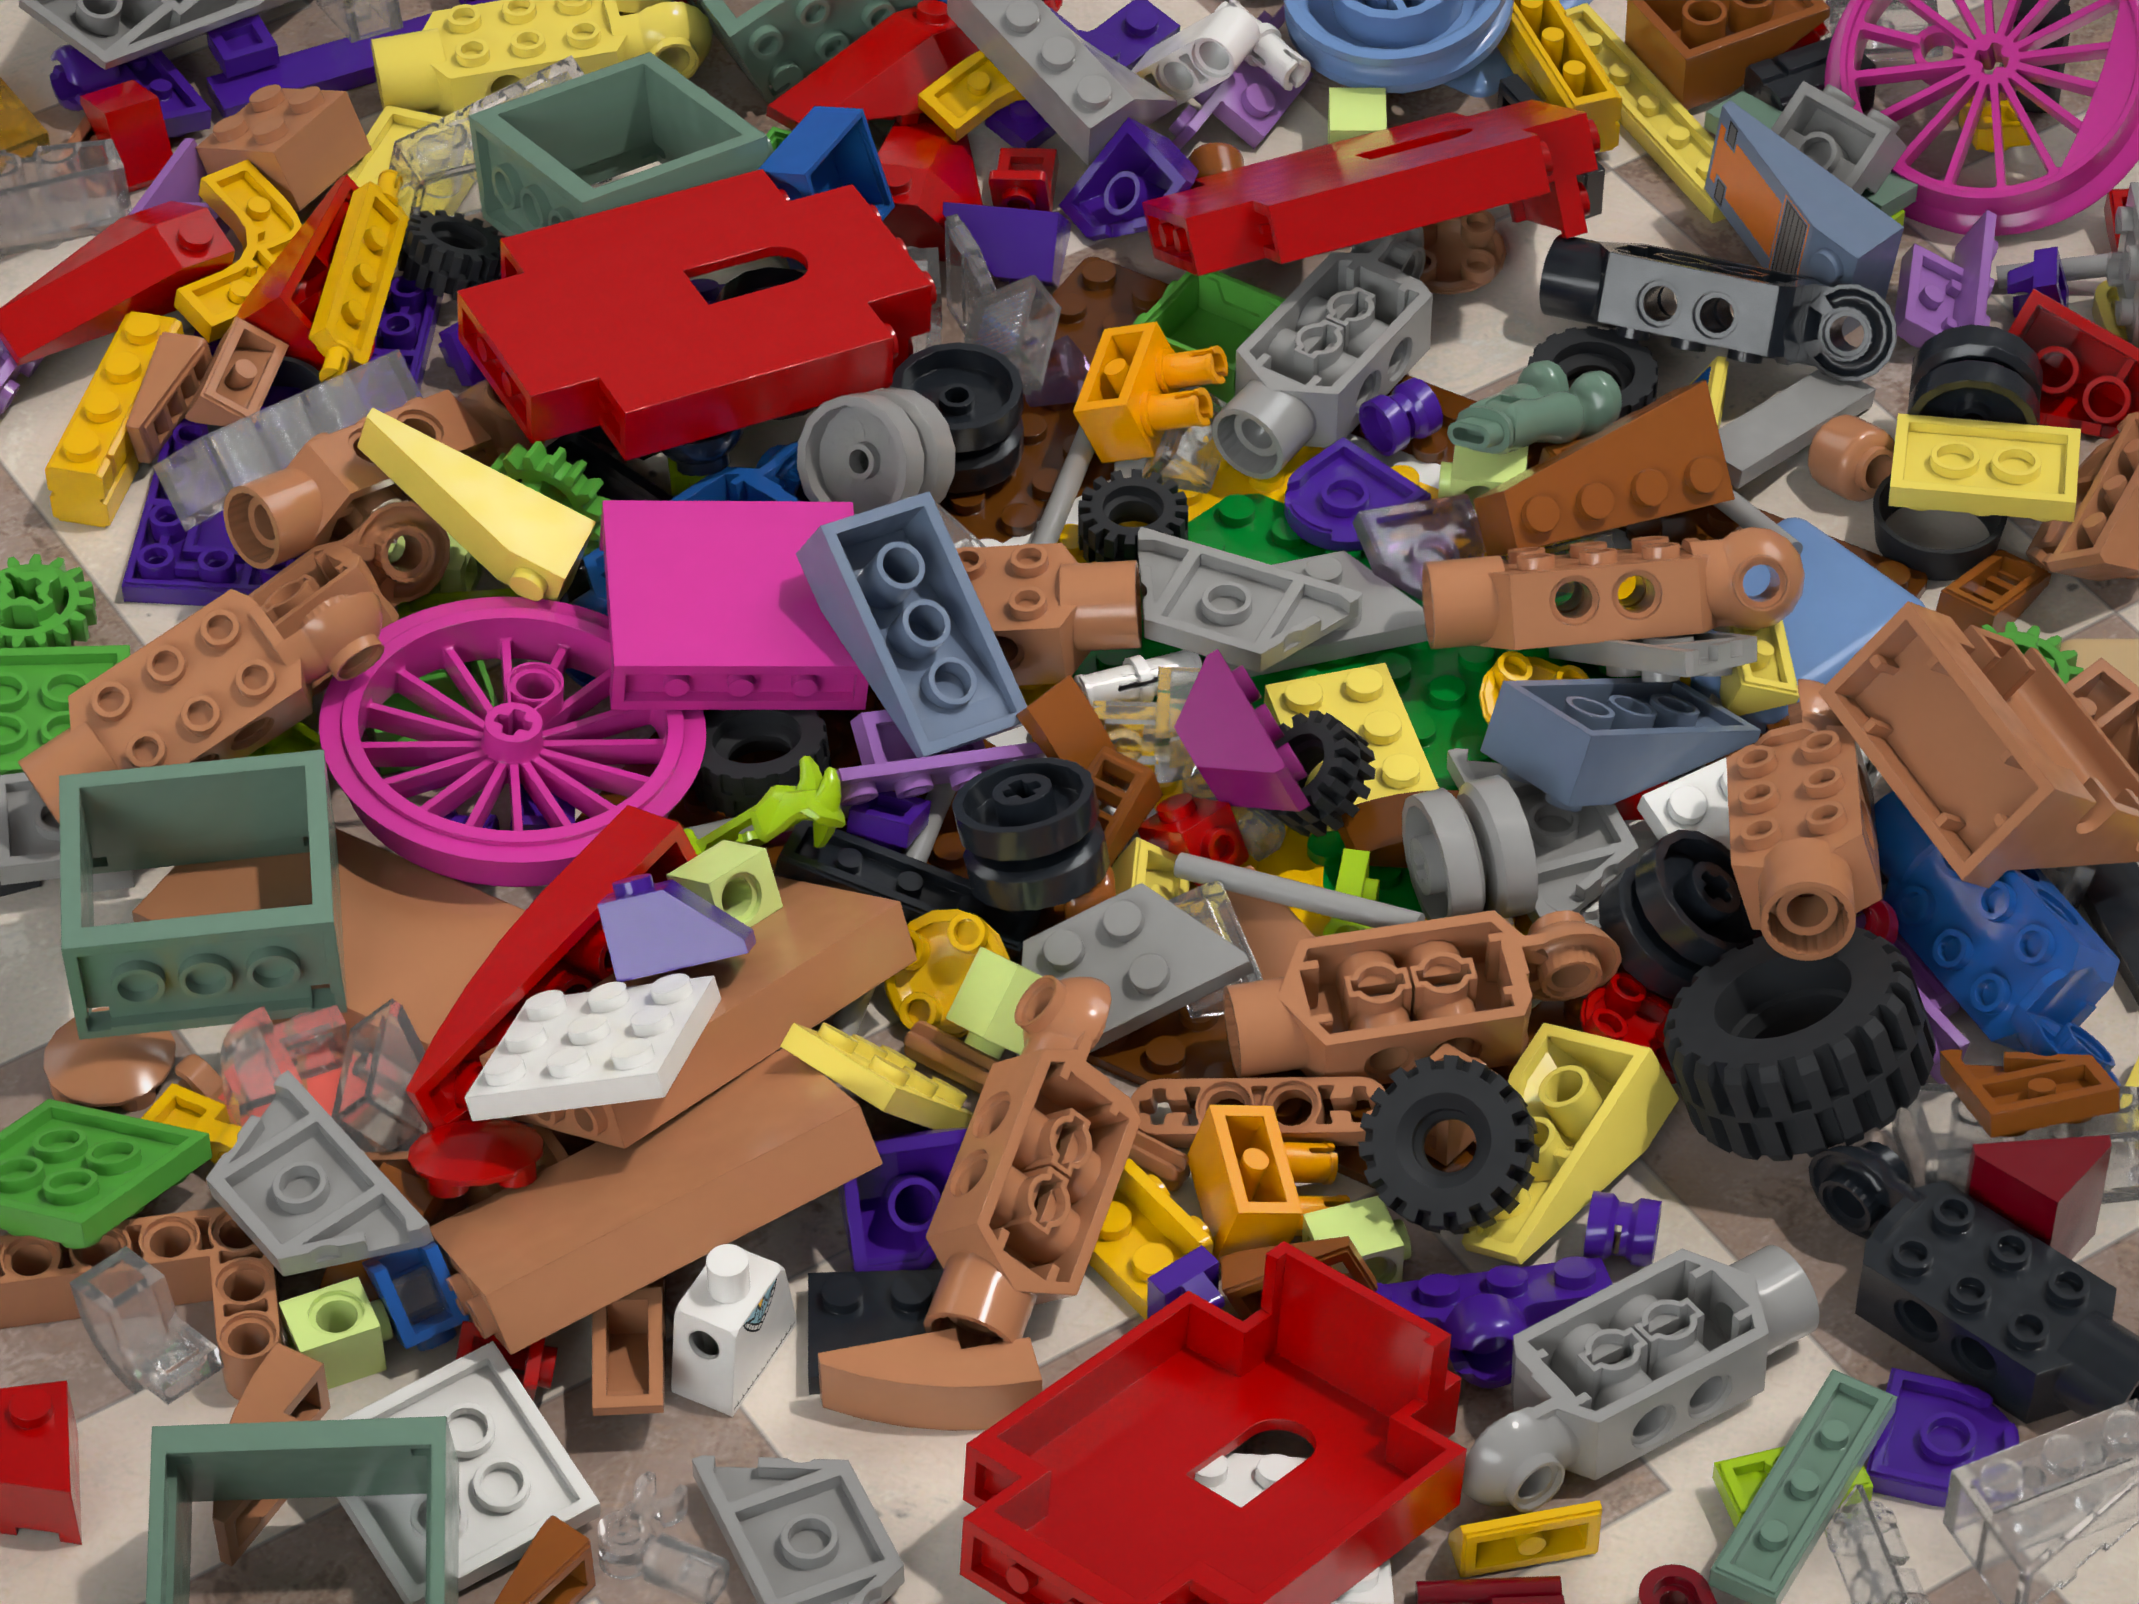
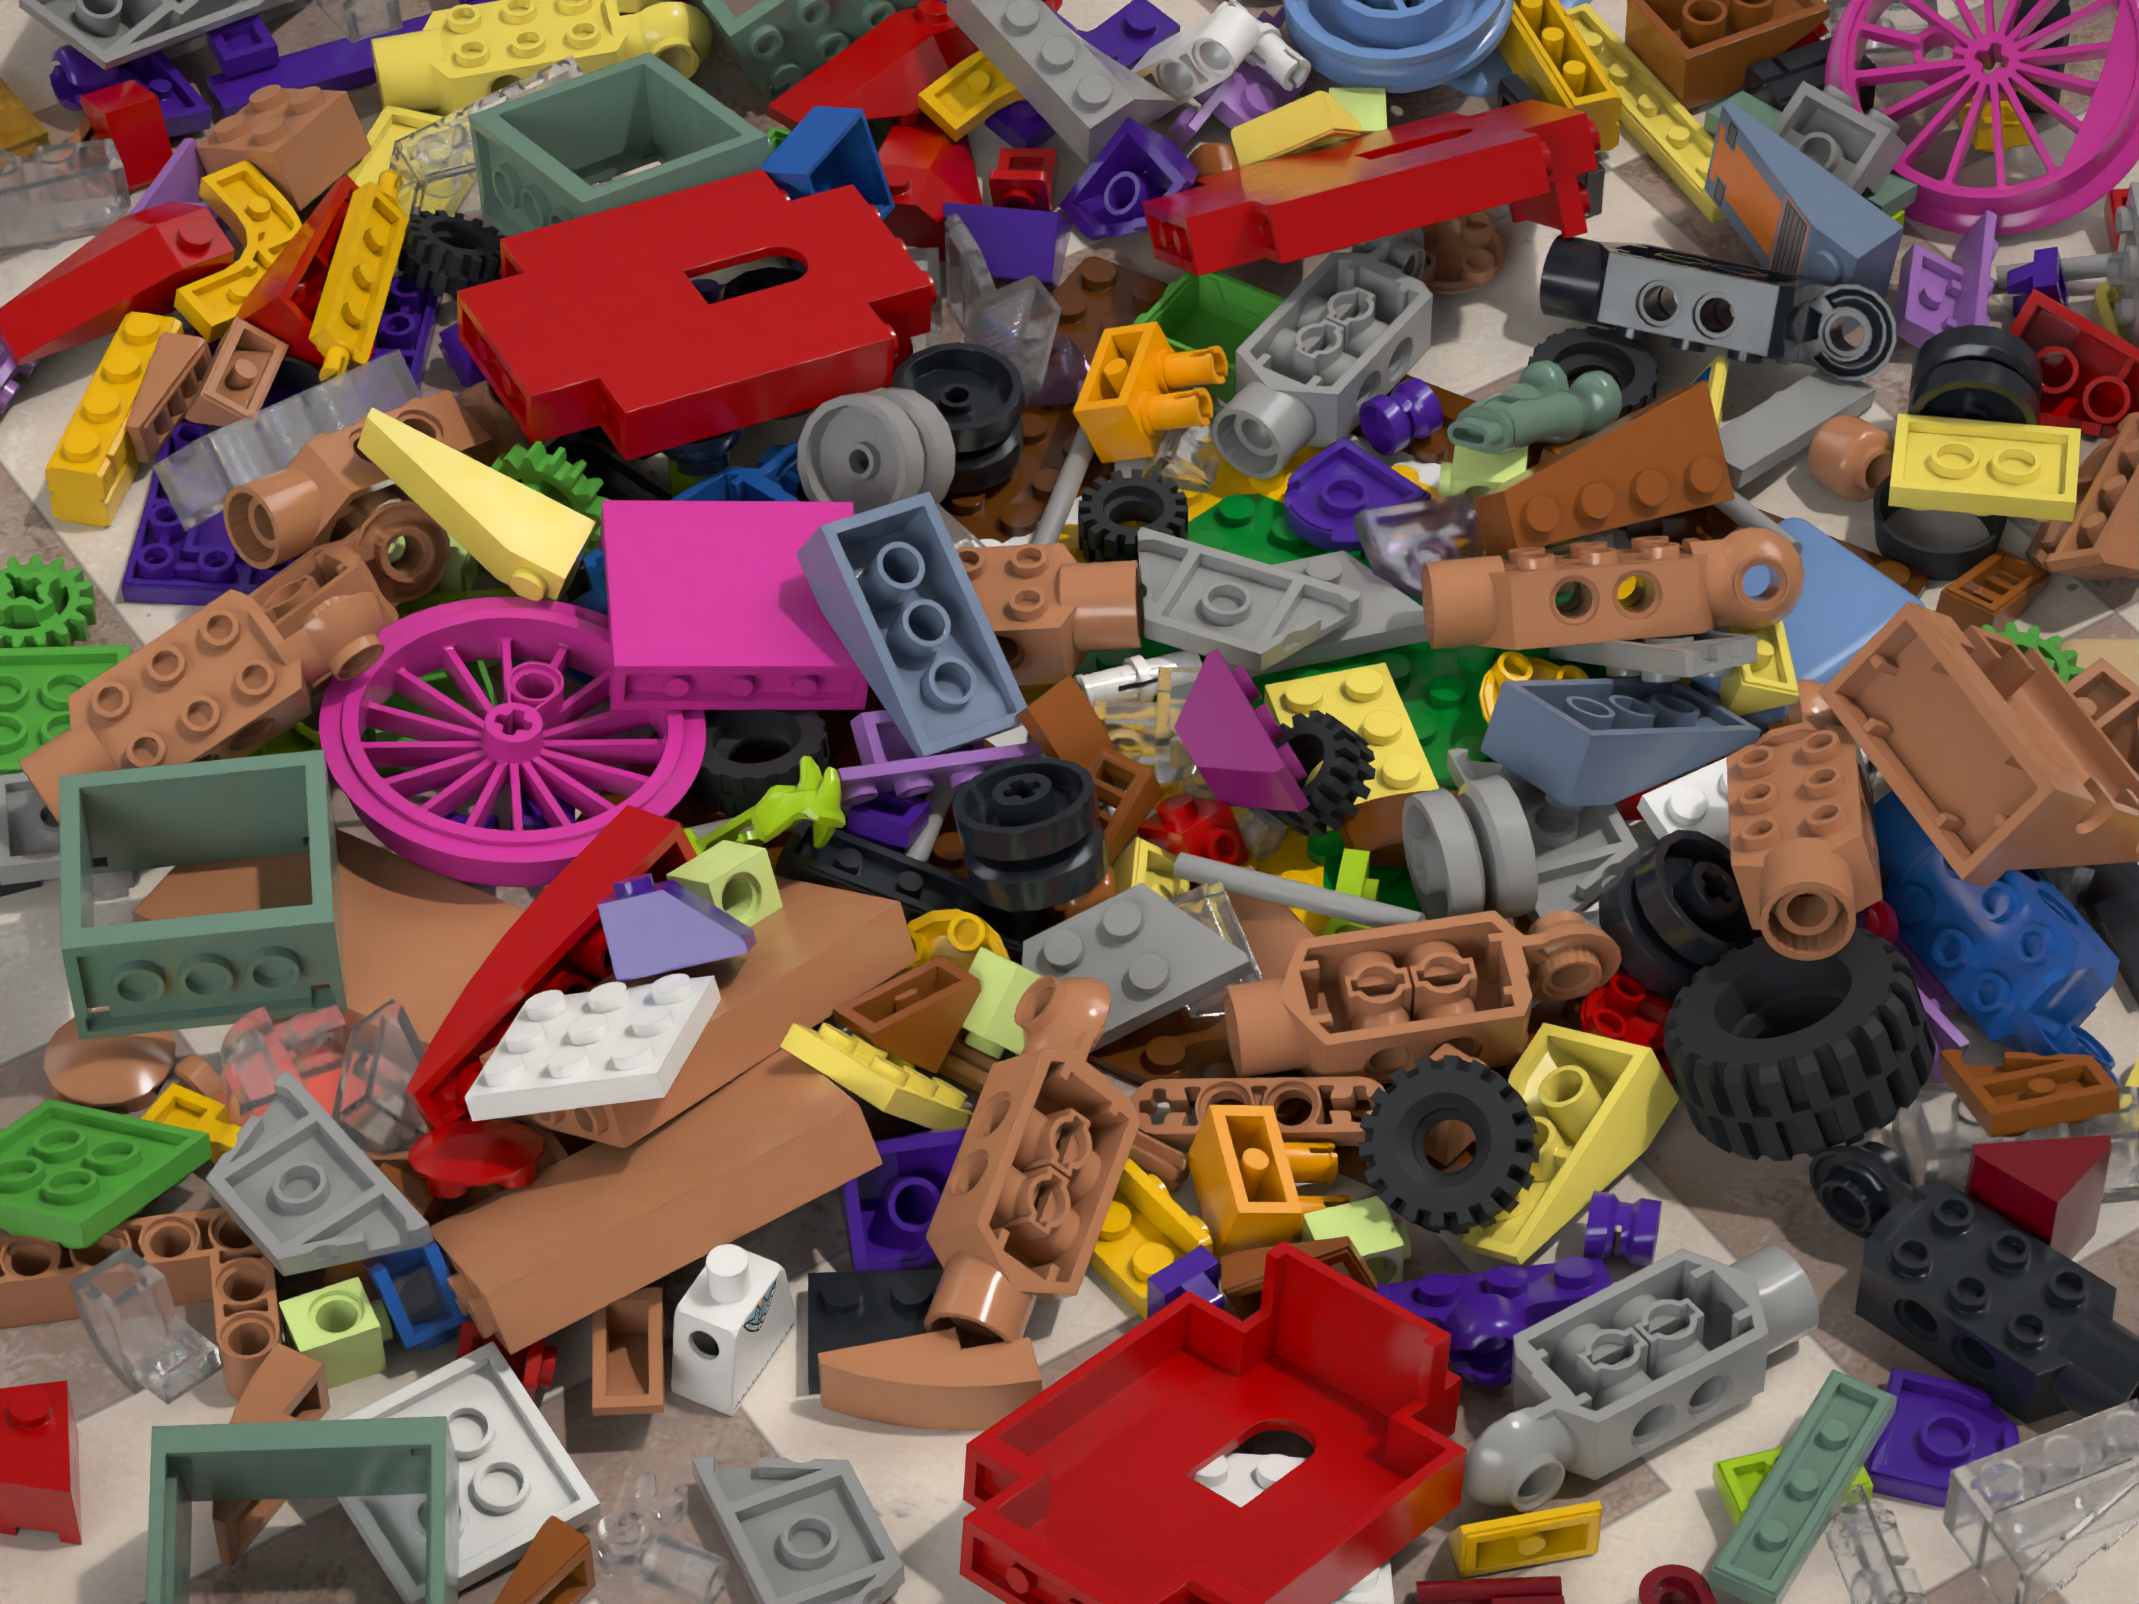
(915, 1012): none -> dark orange slope
(1294, 128): none -> light yellow slope

